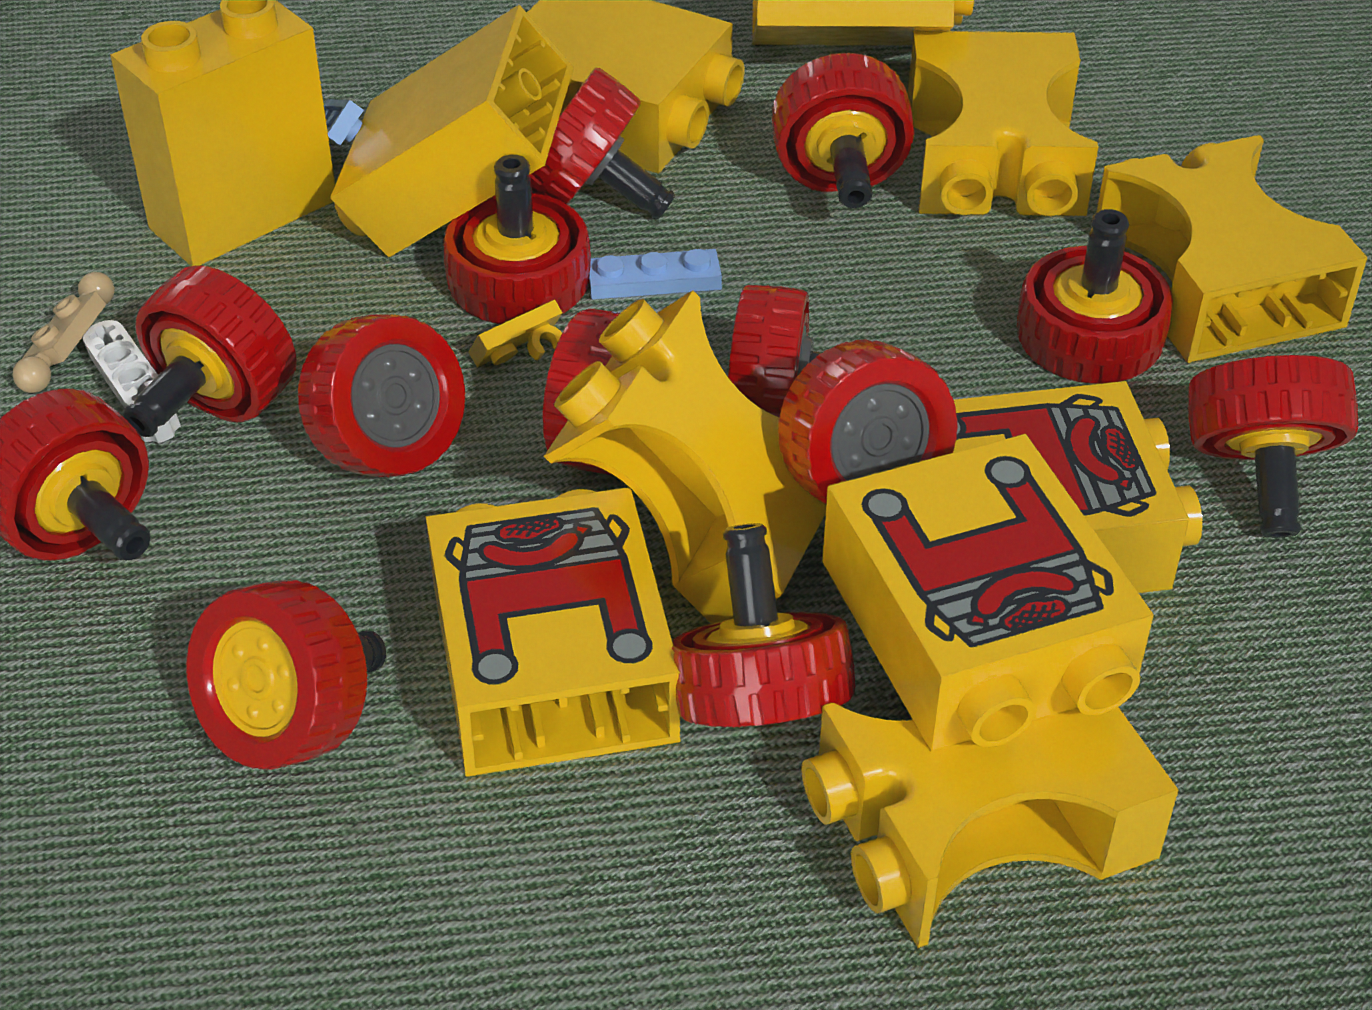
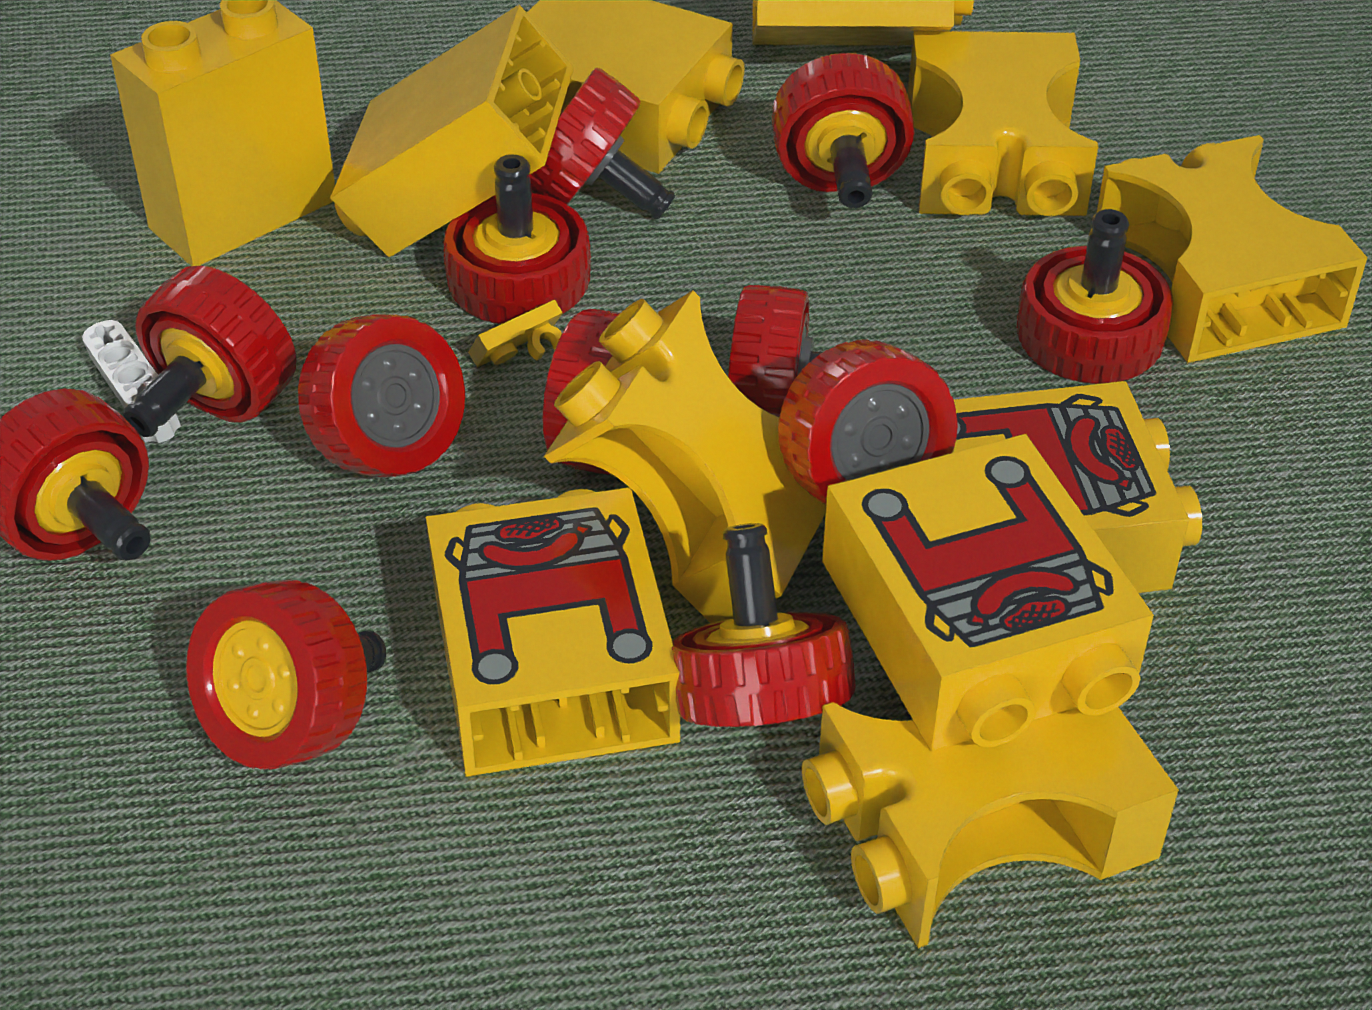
(60, 336): tan plate -> none
(342, 120): light blue plate -> none
(654, 274): light blue plate -> none
(1272, 414): red wheel -> none

